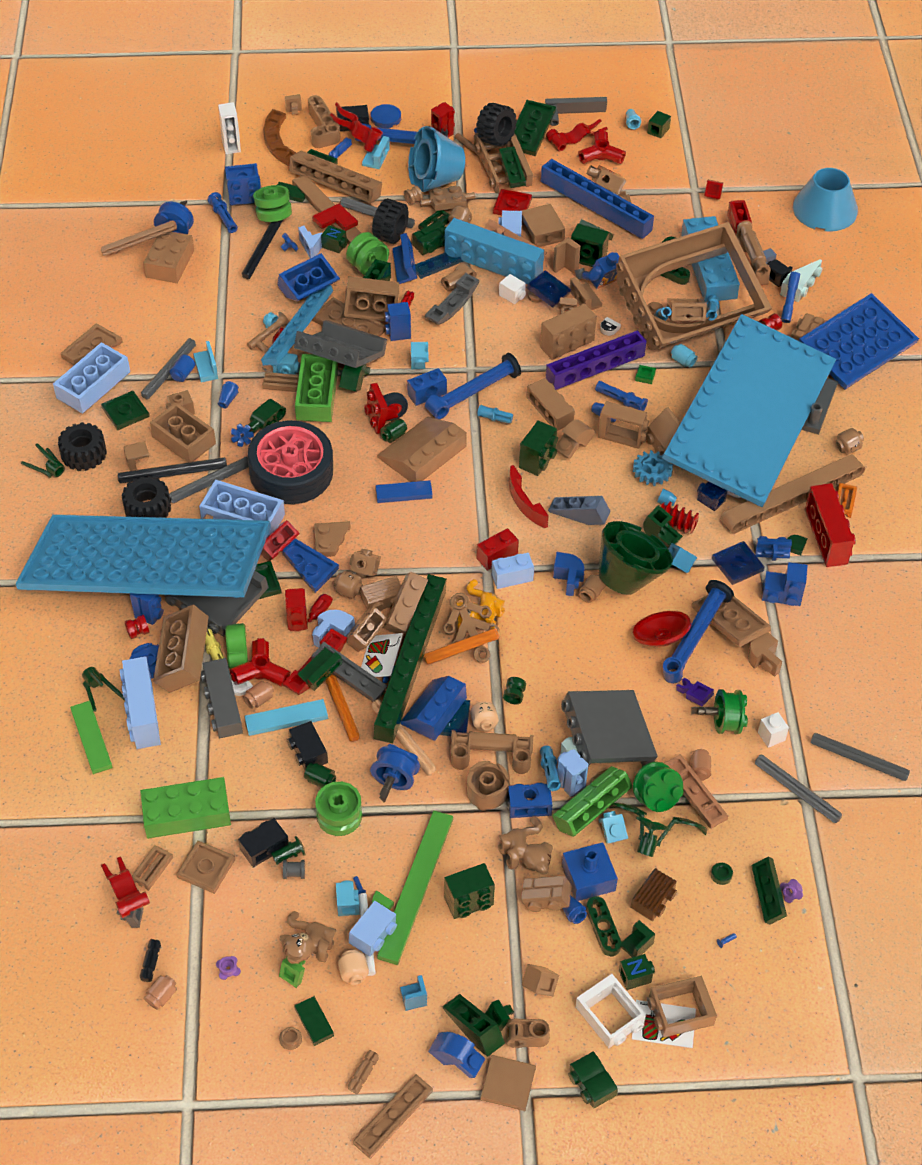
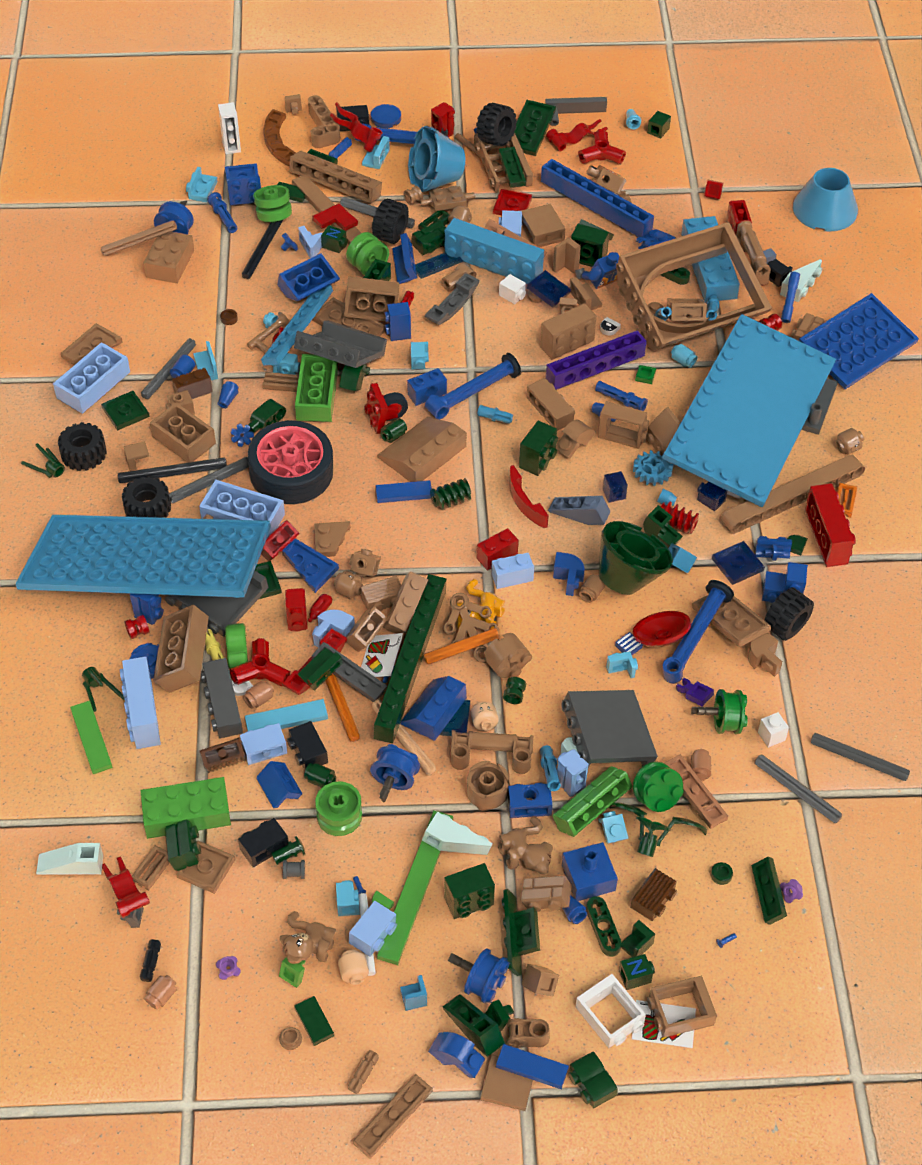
(72, 859): none -> light aqua slope
(182, 845): none -> dark green brick
(196, 382): none -> reddish brown brick
(200, 186): none -> medium azure bracket
(222, 755): none -> reddish brown brick
(229, 317): none -> reddish brown tile
(263, 743): none -> light blue brick
(278, 783): none -> blue panel
(451, 493): none -> dark green piece
(452, 837): none -> light aqua slope
(484, 974): none -> blue wheel
(507, 656): none -> medium nougat brick
(521, 931): none -> dark green bracket
(532, 1066): none -> blue tile
(615, 486): none -> clear blue brick
(620, 662): none -> medium azure bracket
(628, 643): none -> blue tile
(654, 237): none -> blue plate
(789, 613): none -> black tyre

